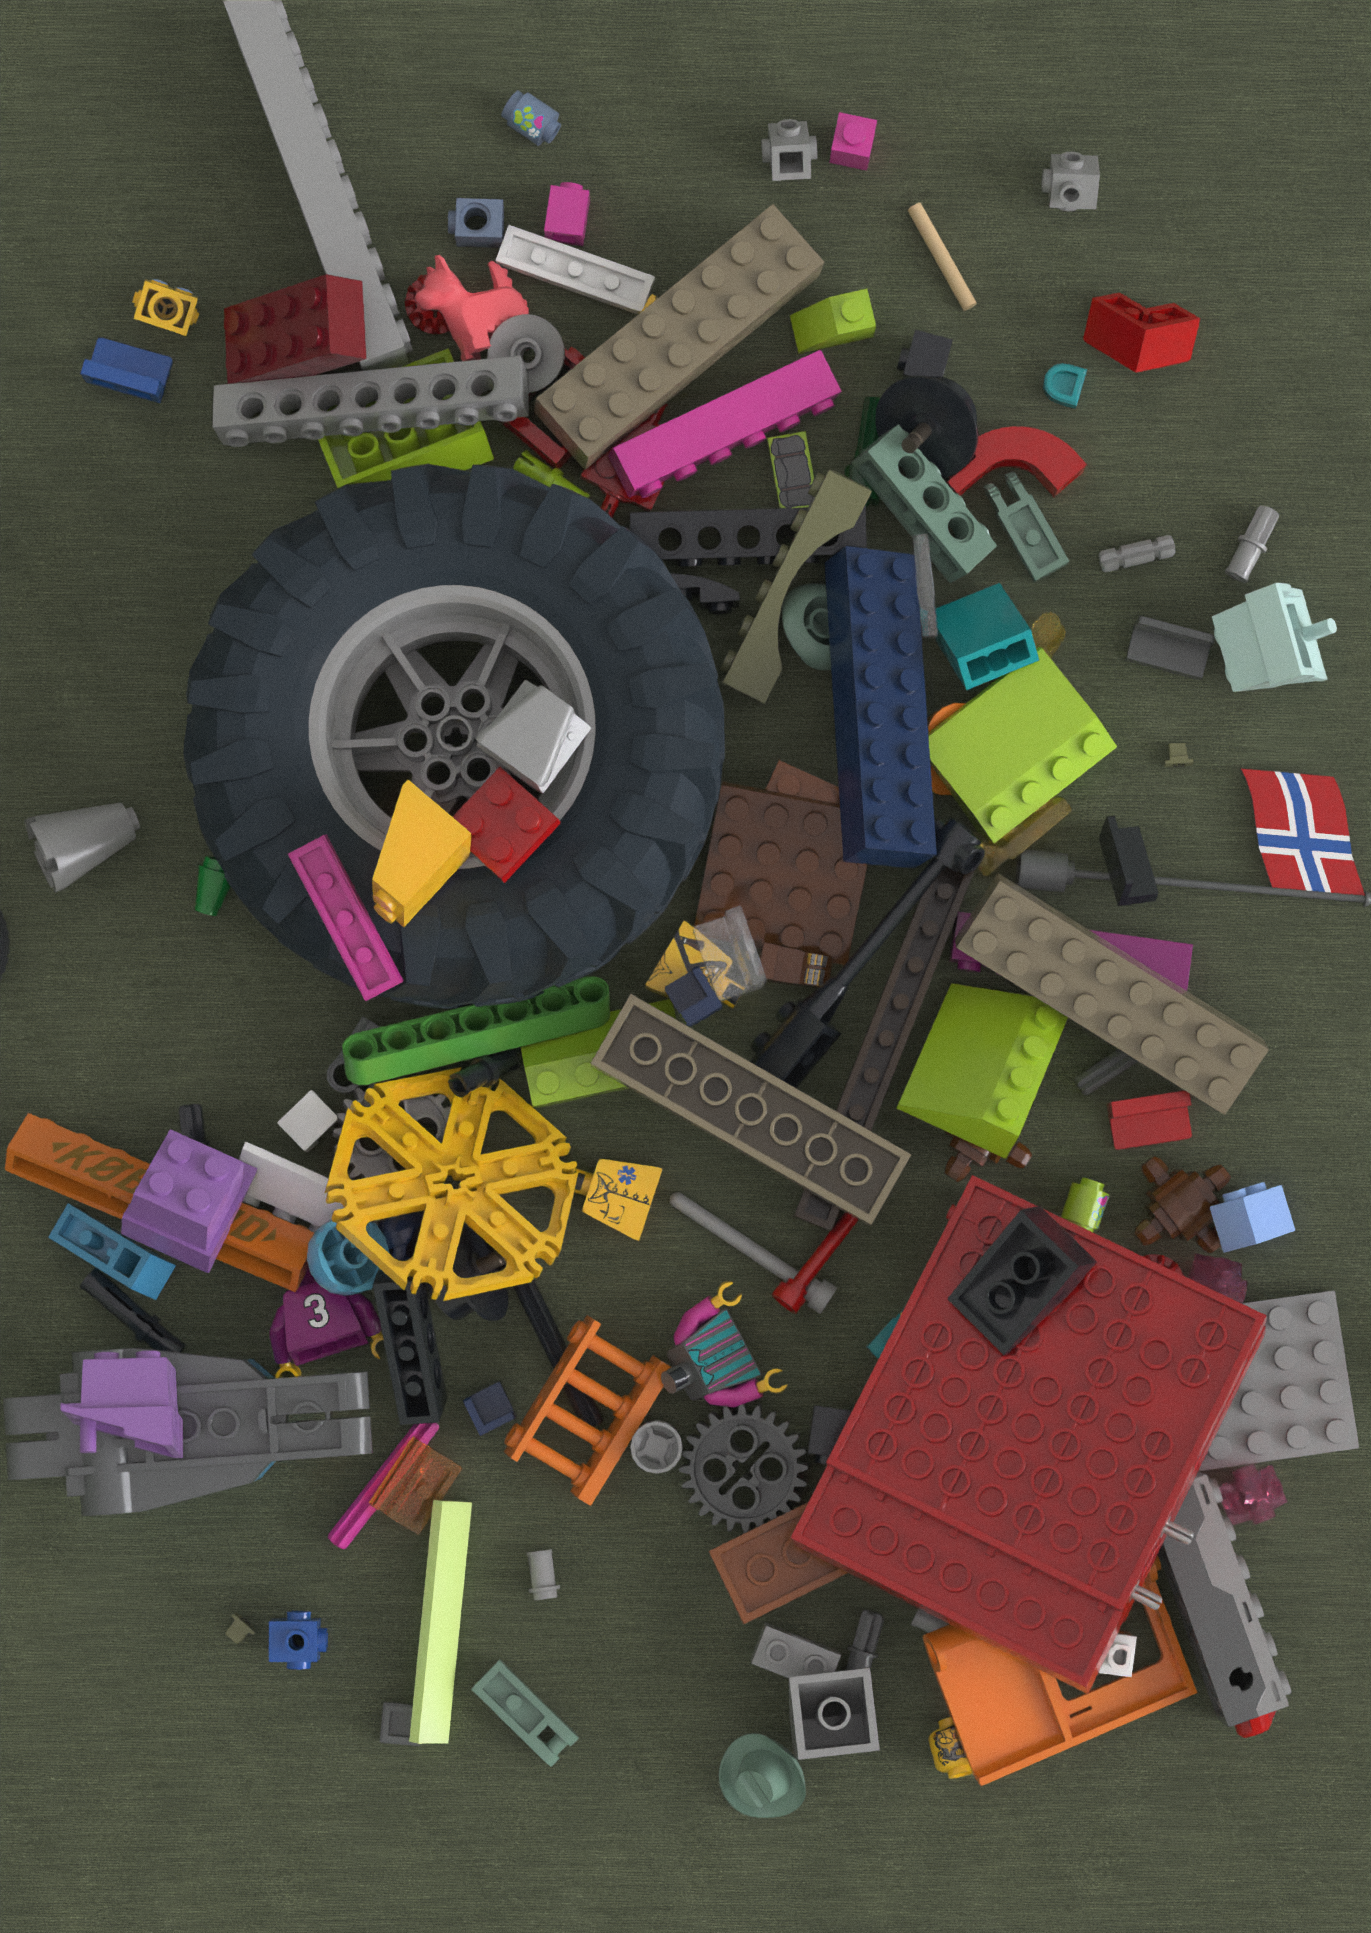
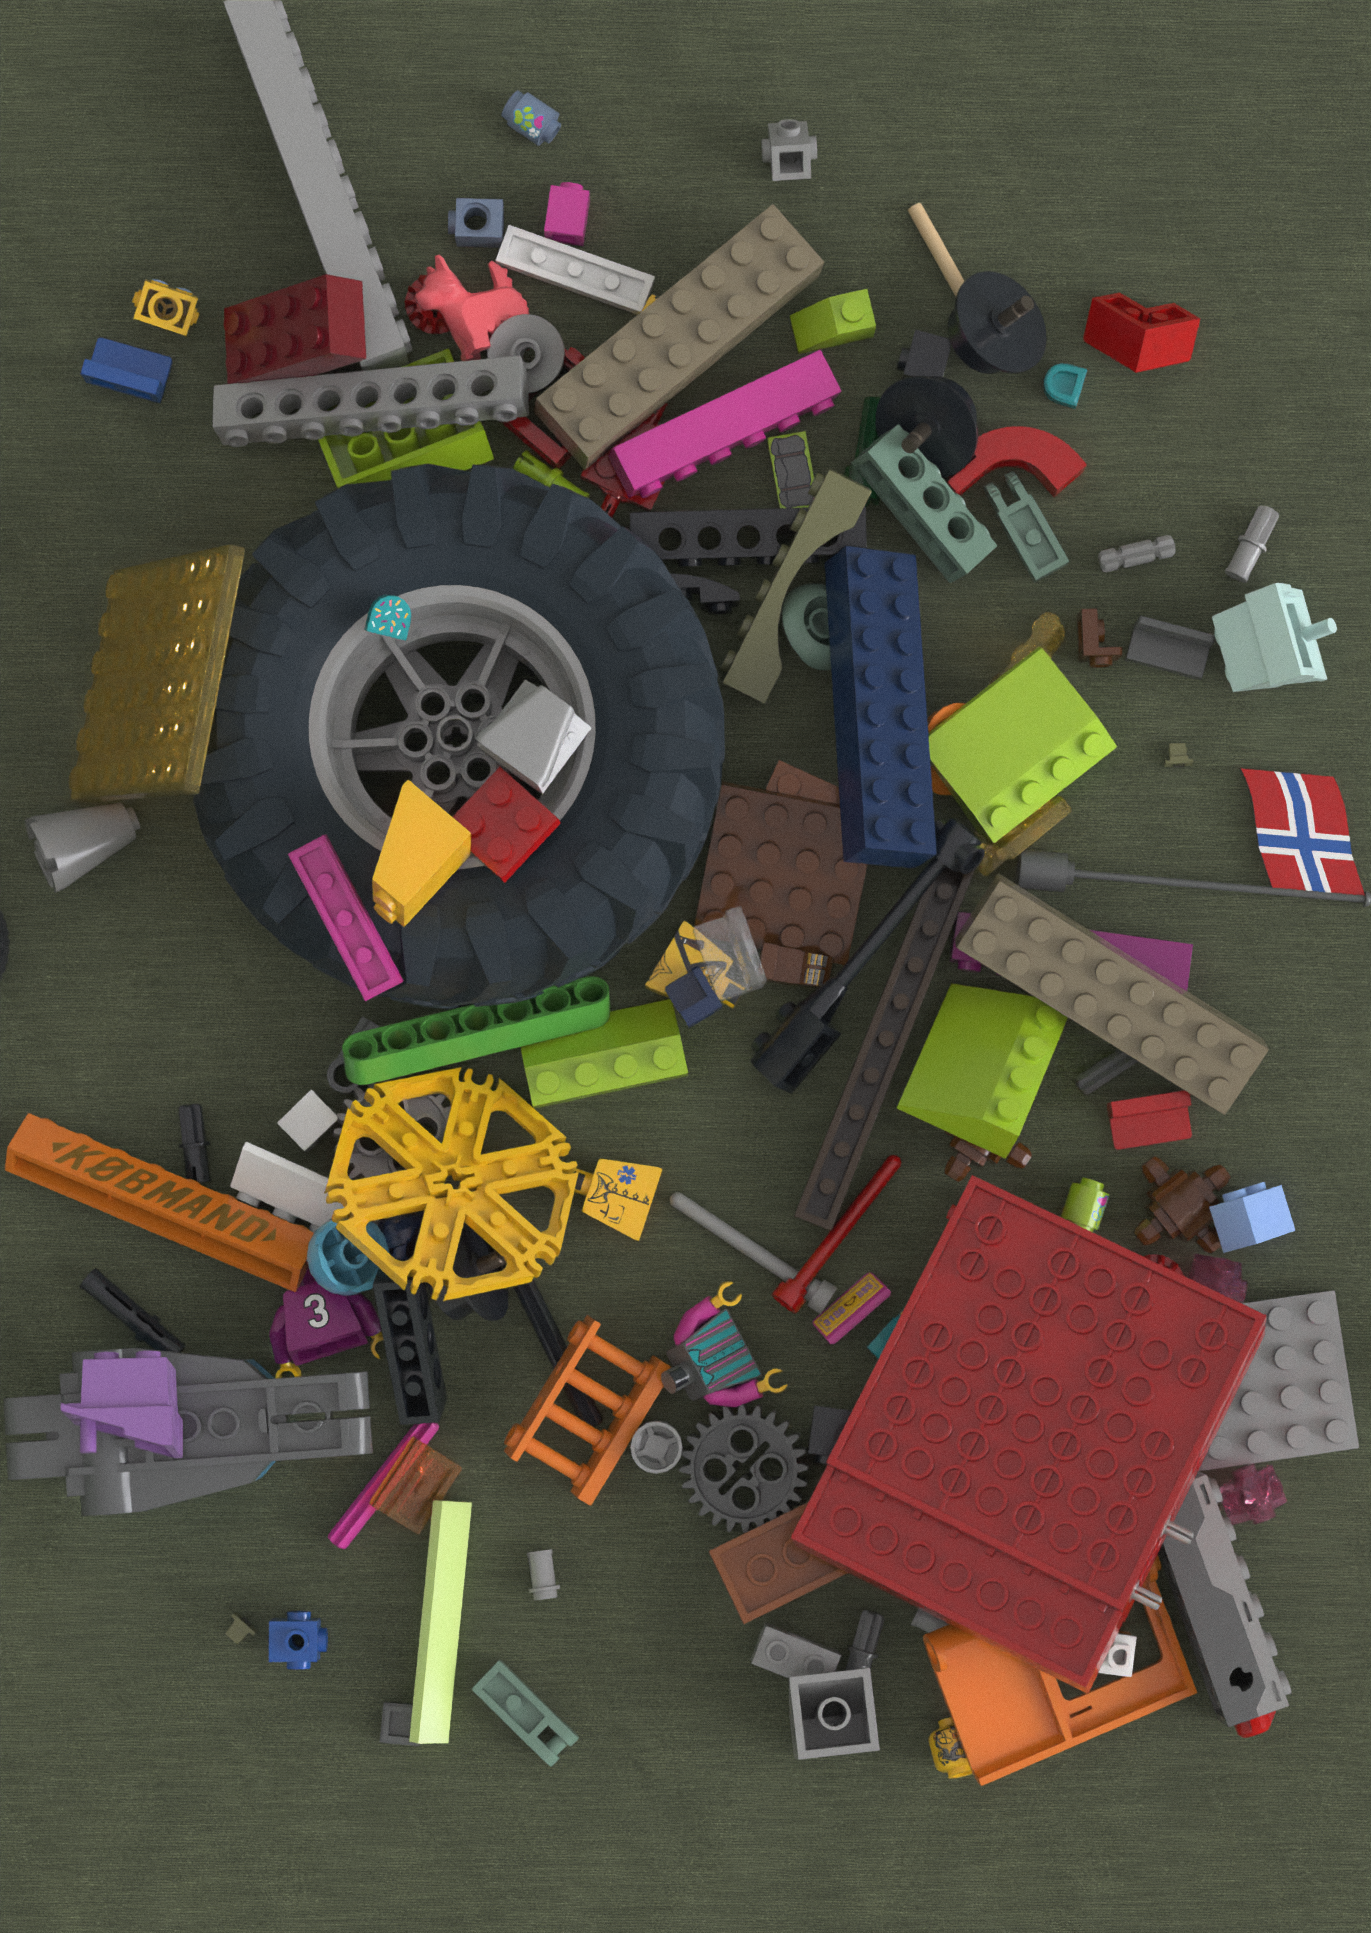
(112, 1252): dark azure slope -> none
(156, 677): none -> clear yellow plate
(187, 1200): medium lavender piece -> none
(211, 887): green cone -> none
(389, 617): none -> teal tile
(484, 1072): black pin -> none
(490, 1408): dark blue panel -> none
(750, 1110): dark tan brick -> none
(761, 1777): sand green hat -> none
(851, 1308): none -> slope
(853, 141): dark pink brick -> none
(925, 585): clear piece -> none
(984, 636): teal brick -> none
(996, 325): none -> black piece
(1021, 1278): black slope -> none
(1072, 181): light grey brick -> none
(1091, 633): none -> reddish brown bracket
(1127, 863): black panel -> none

